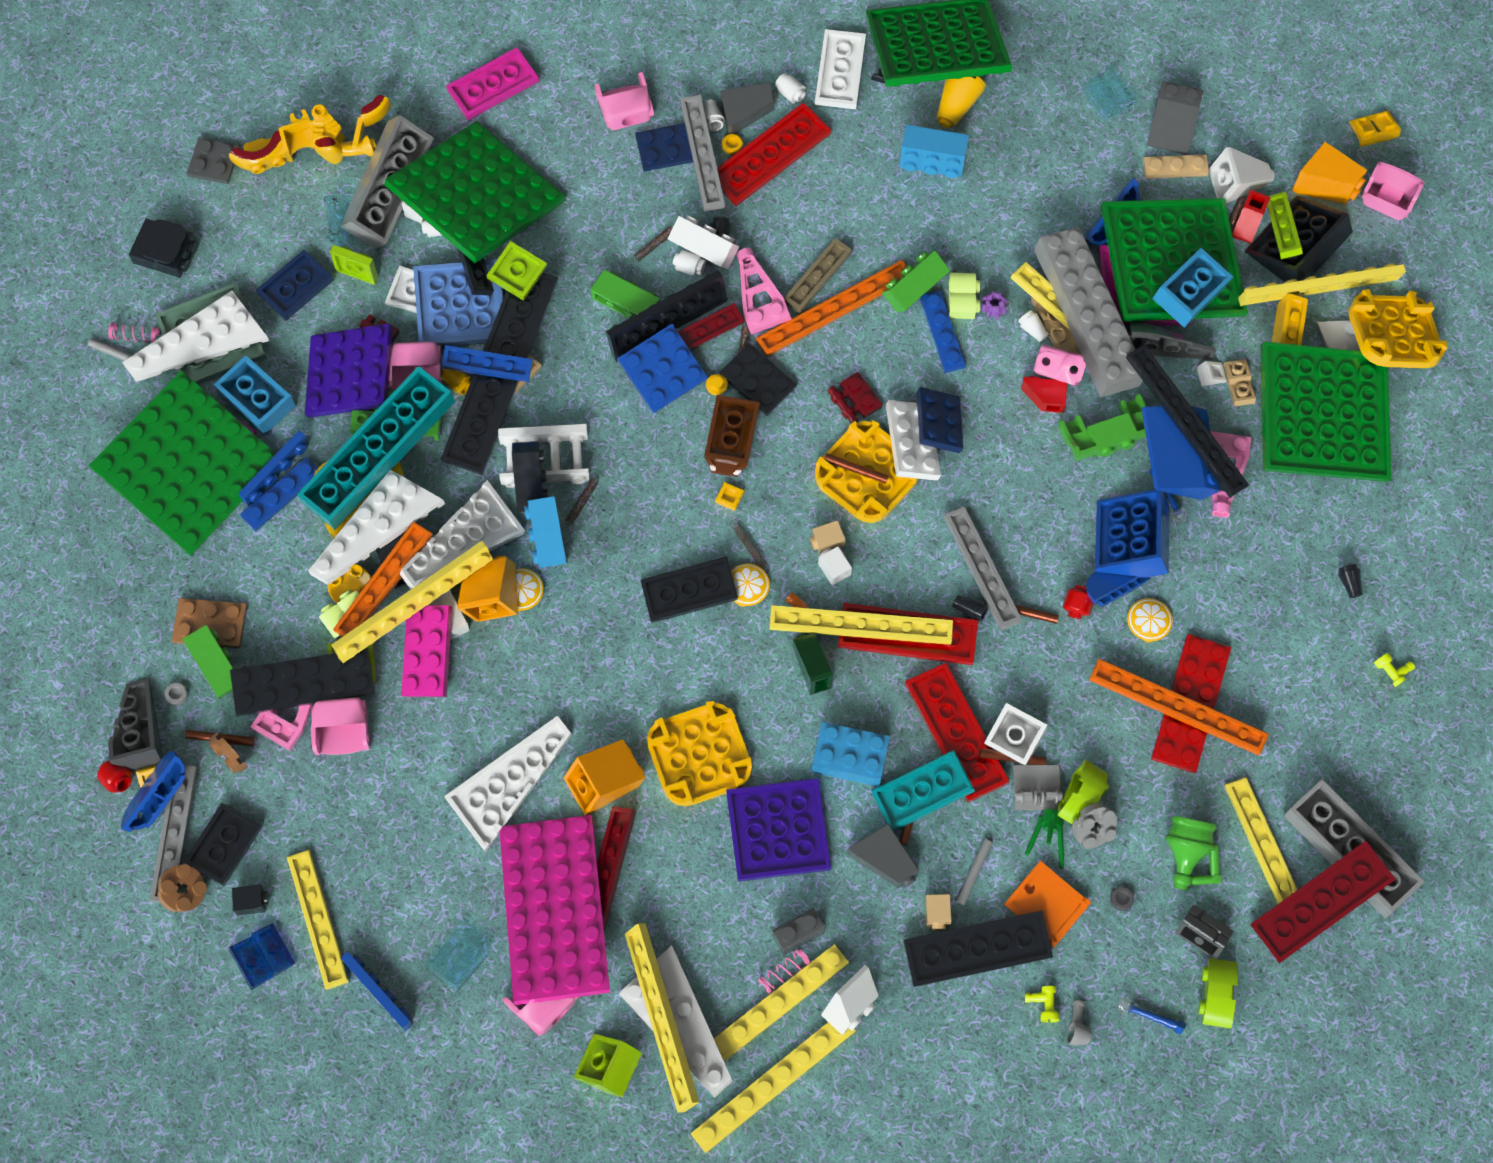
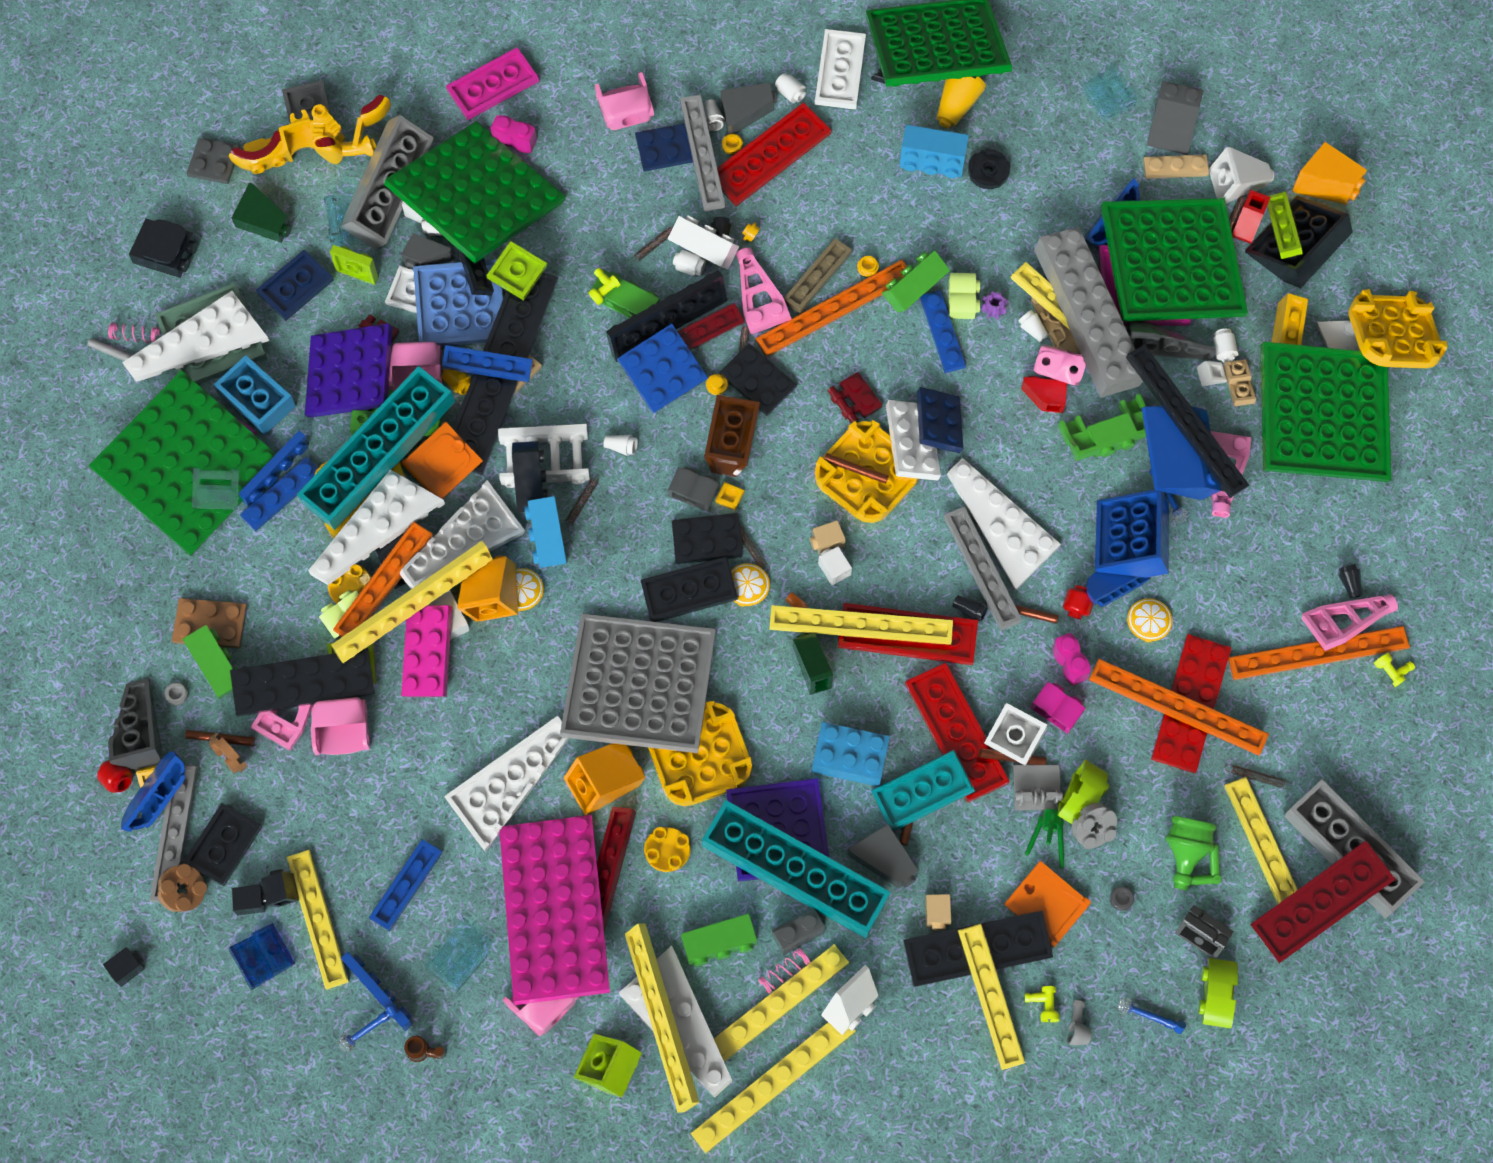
(124, 966): none -> black brick
(215, 495): none -> clear light blue plate
(260, 216): none -> dark green slope
(279, 888): none -> black brick
(305, 98): none -> dark grey plate
(348, 1042): none -> blue piece
(405, 885): none -> blue plate
(418, 1050): none -> reddish brown piece
(422, 251): none -> dark grey slope
(437, 463): none -> orange container
(515, 134): none -> dark pink brick
(609, 284): none -> neon yellow piece
(621, 443): none -> white cone
(638, 683): none -> light grey plate
(667, 849): none -> yellow dish
(693, 489): none -> dark grey brick
(707, 538): none -> black plate
(719, 940): none -> bright green brick
(750, 231): none -> yellow plate
(795, 869): none -> teal brick
(867, 266): none -> yellow plate
(974, 871): light grey bar -> none
(991, 160): none -> black plate
(991, 996): none -> light yellow tile
(1009, 532): none -> white wing
(1058, 707): none -> dark pink brick
(1074, 663): none -> dark pink brick
(1192, 287): dark azure brick -> none
(1225, 345): none -> white brick
(1259, 774): none -> piece
(1313, 653): none -> orange tile
(1316, 285): light yellow plate -> none
(1329, 634): none -> bright pink plate
(1368, 134): yellow piece -> none
(1392, 191): bright pink piece -> none

